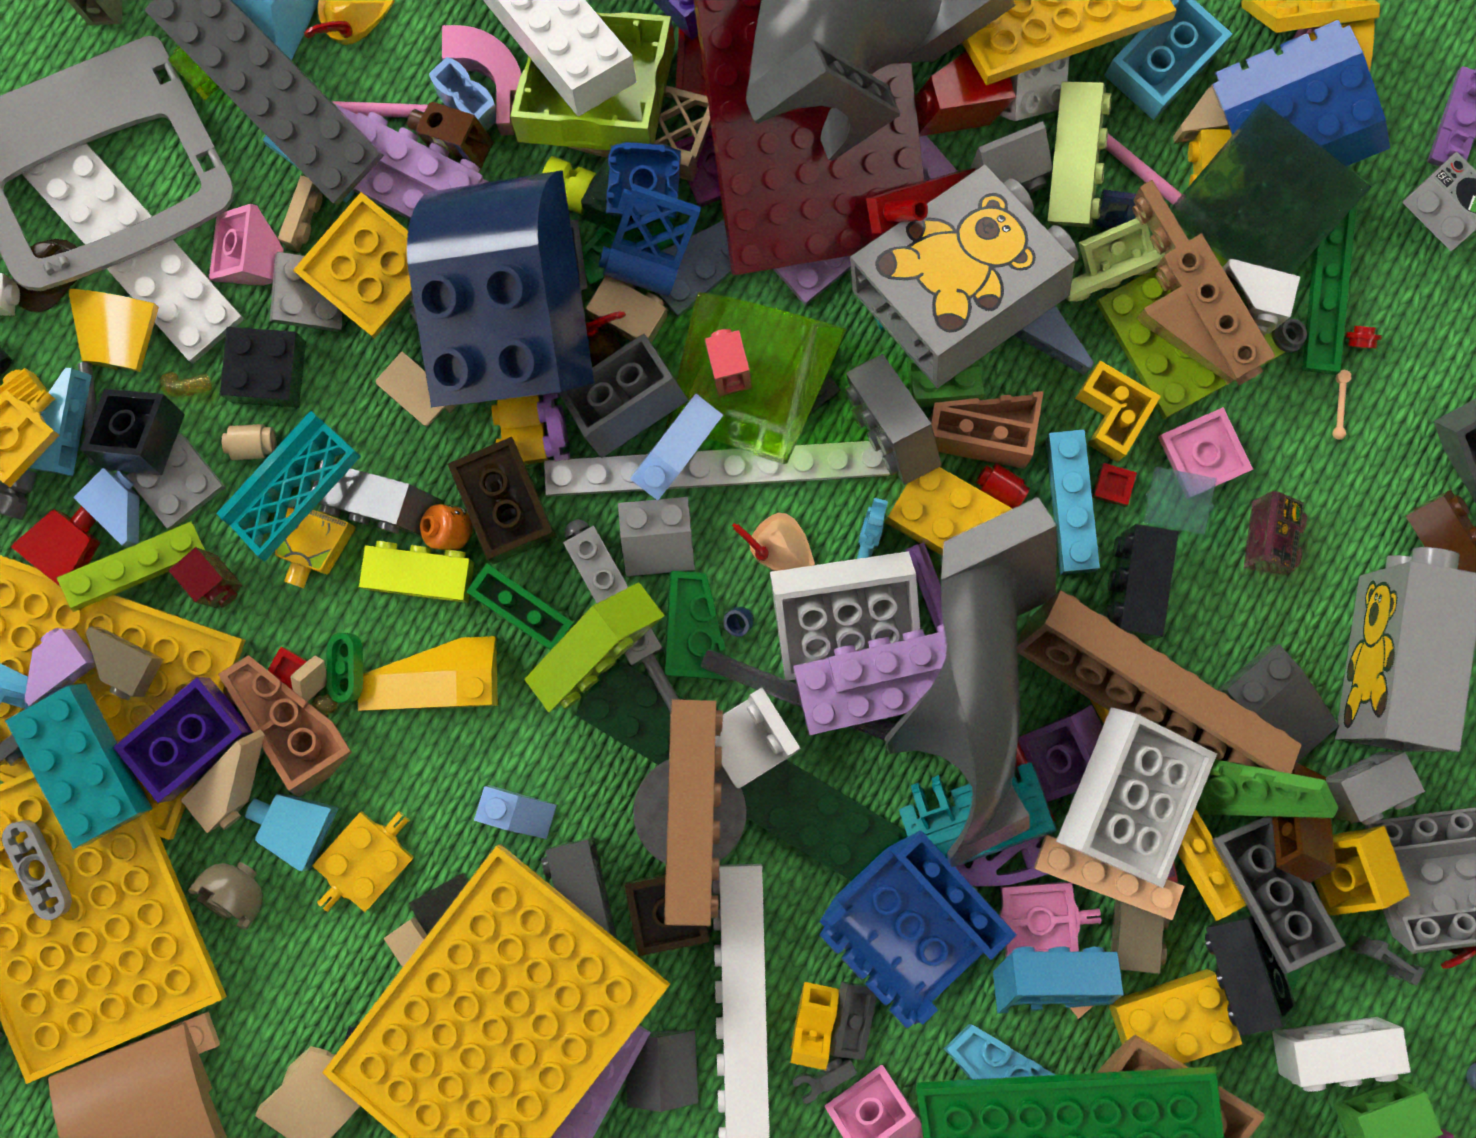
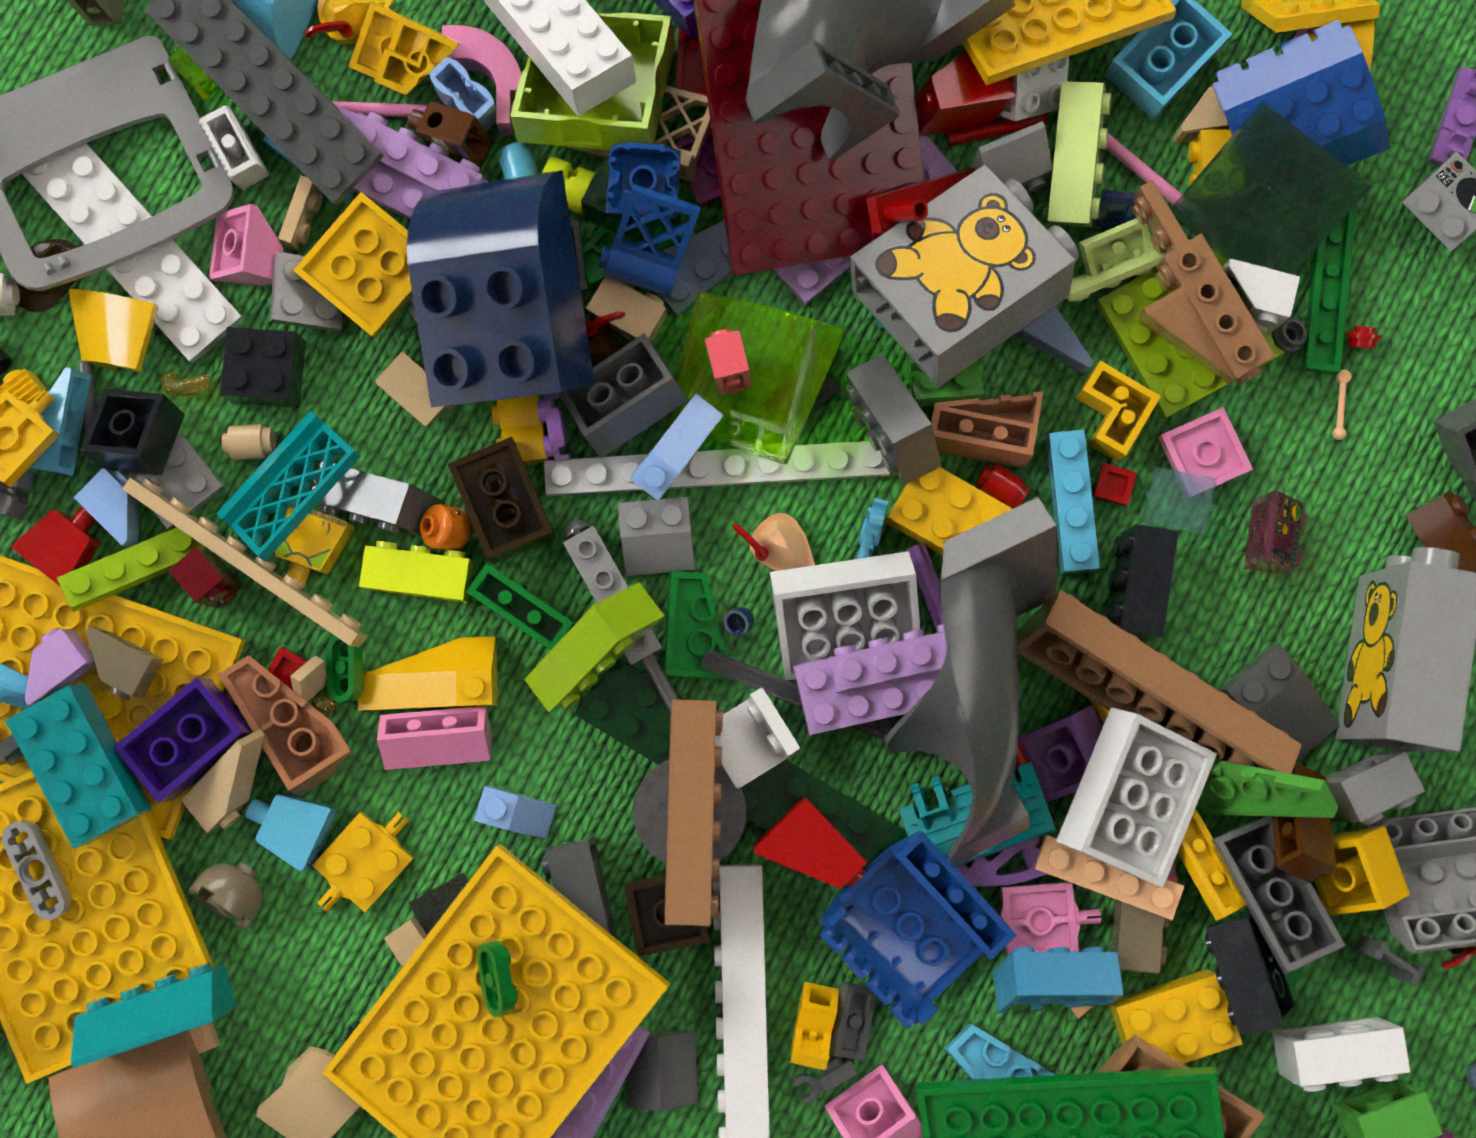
(151, 1014): none -> teal slope
(233, 147): none -> white brick
(234, 552): none -> tan plate
(398, 49): none -> yellow slope
(434, 737): none -> bright pink brick
(496, 979): none -> green plate
(517, 161): none -> medium azure brick
(811, 846): none -> red slope
(993, 130): none -> red bar

